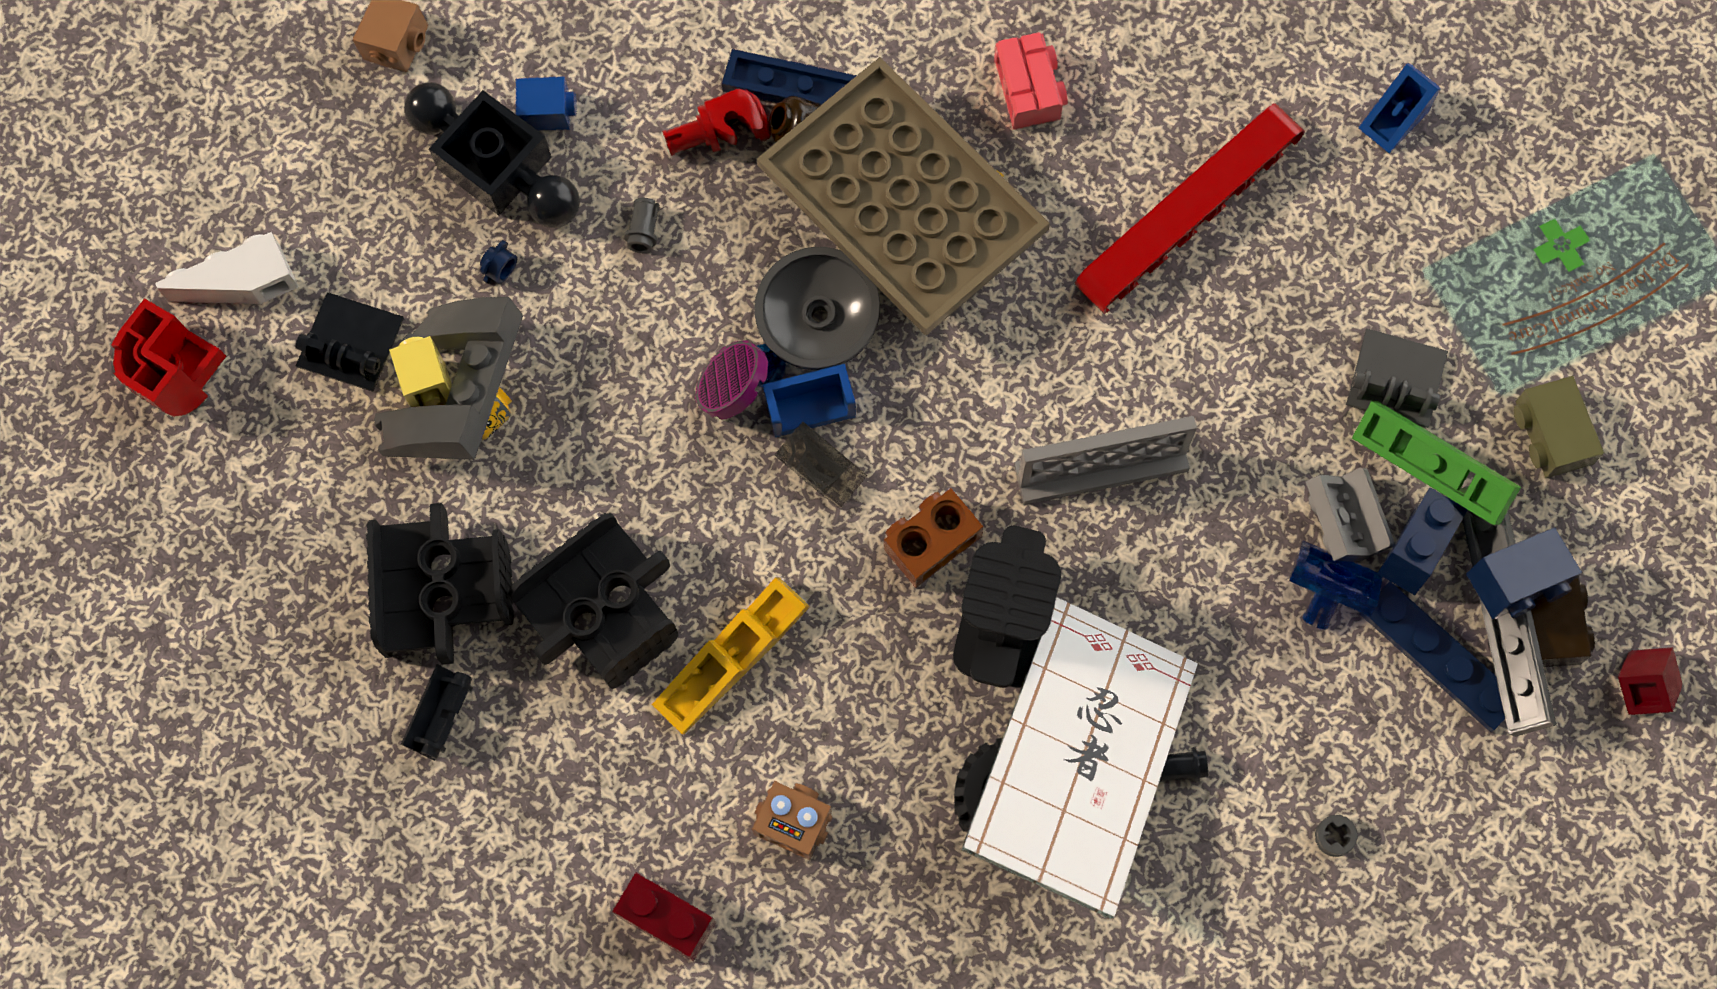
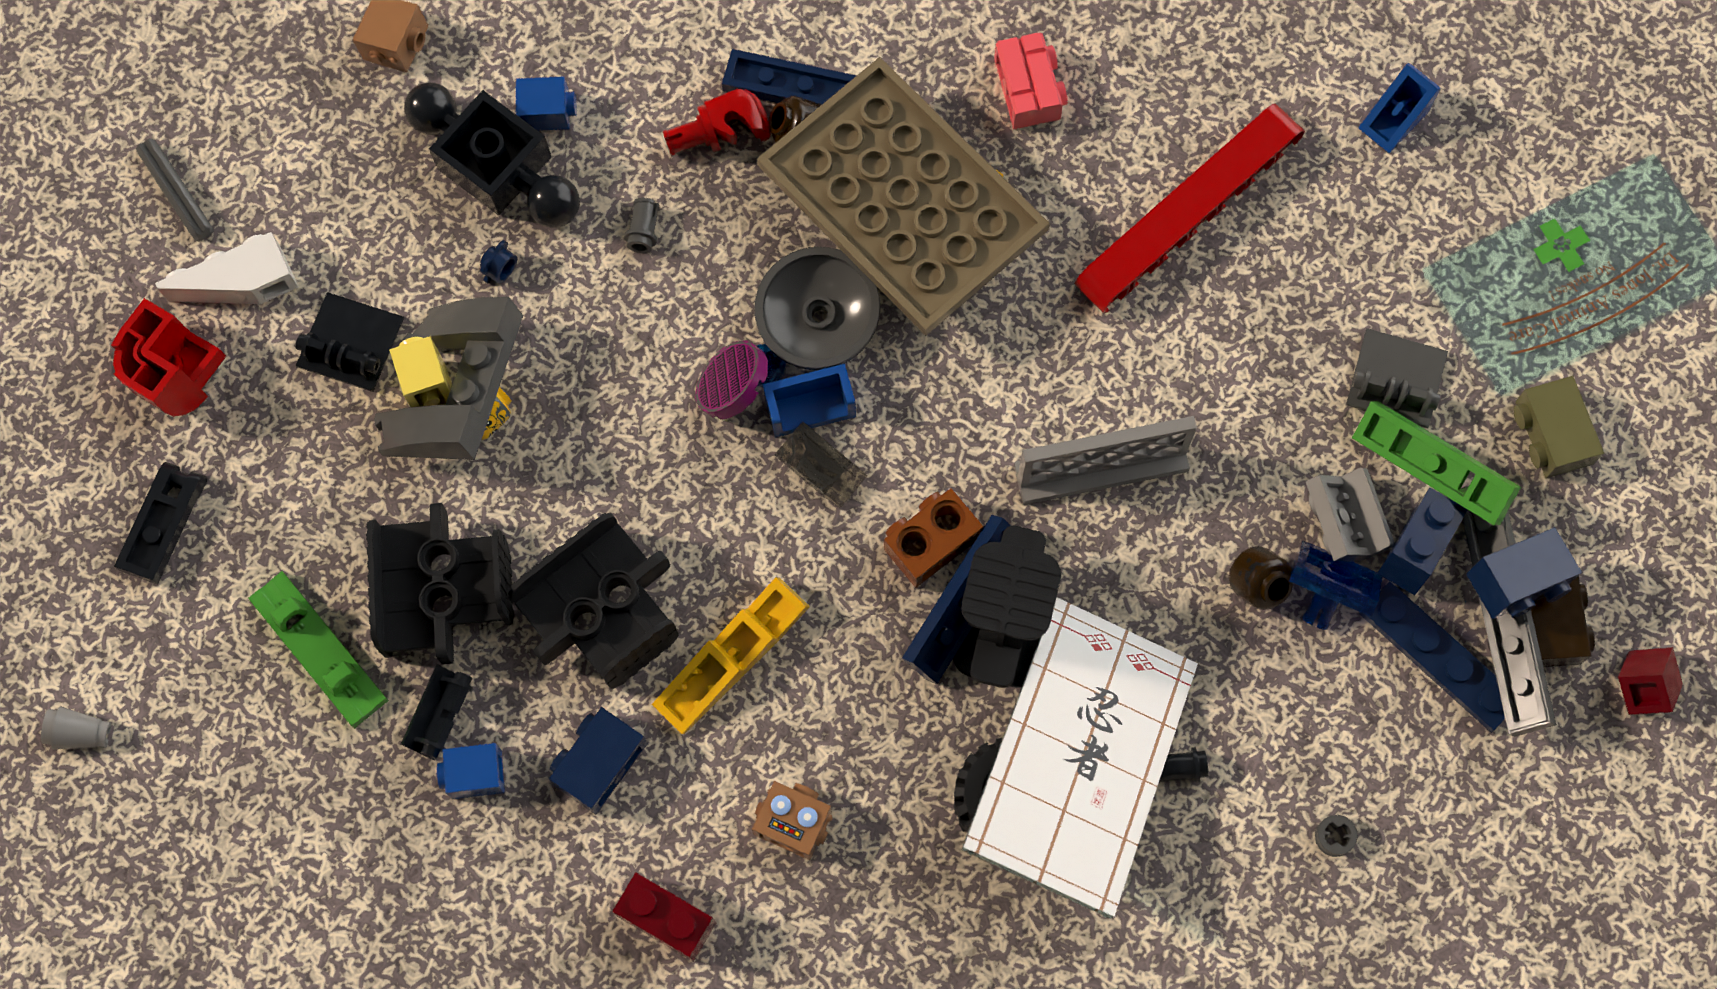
(73, 730): none -> light grey cone
(160, 523): none -> black plate
(174, 189): none -> dark grey axle
(318, 650): none -> bright green hinge
(471, 771): none -> blue brick
(597, 759): none -> dark blue brick
(945, 625): none -> dark blue plate
(1261, 577): none -> dark brown head

